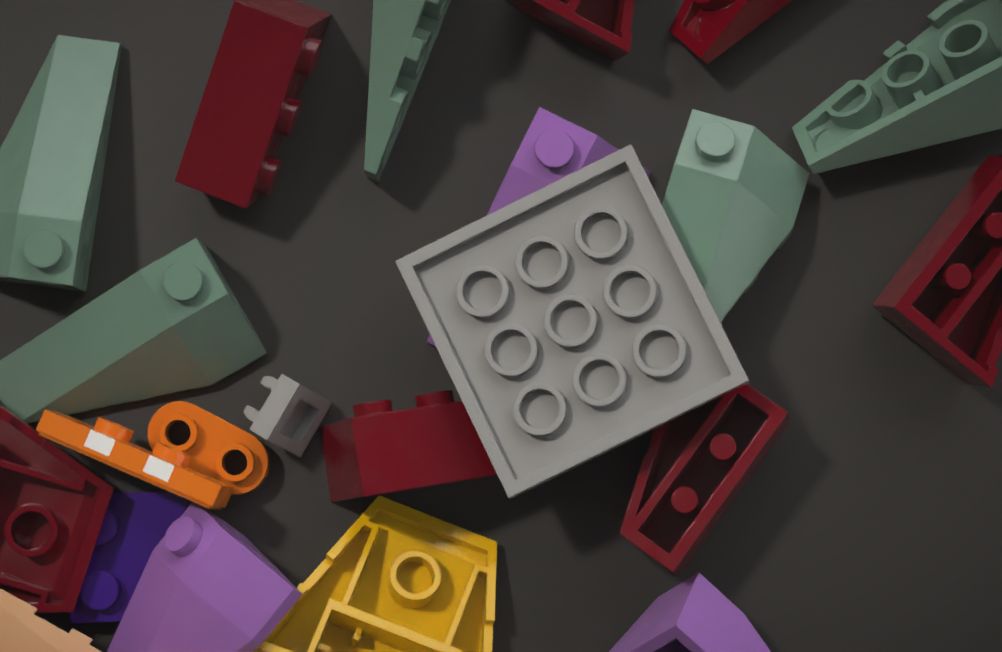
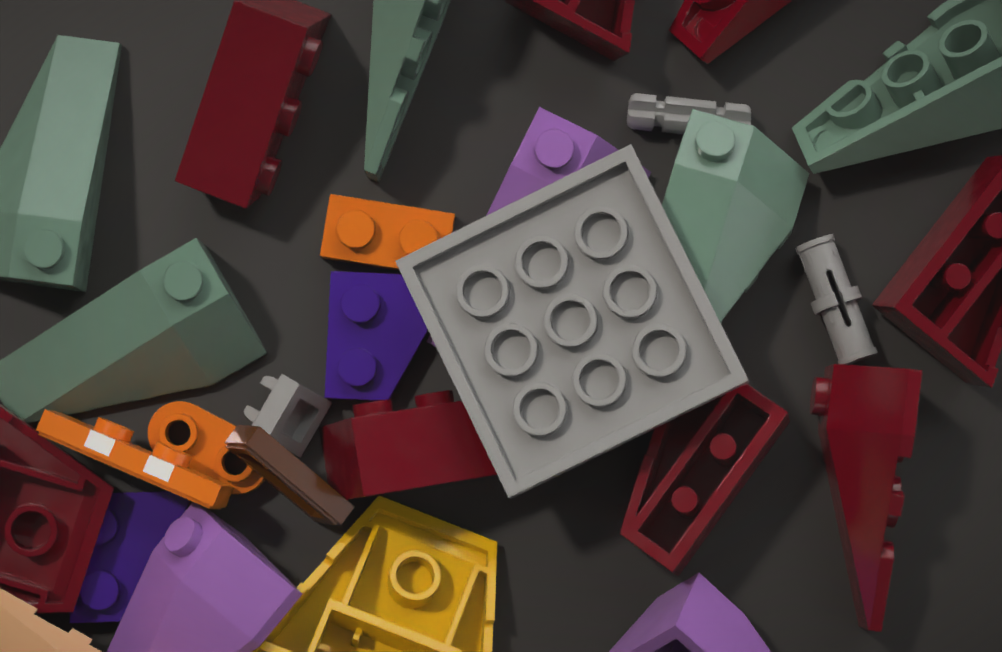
(288, 475): none -> reddish brown tile
(370, 335): none -> dark purple wing
(379, 231): none -> orange plate
(674, 112): none -> light grey axle
(822, 263): none -> light grey pin
(863, 434): none -> dark red wedge

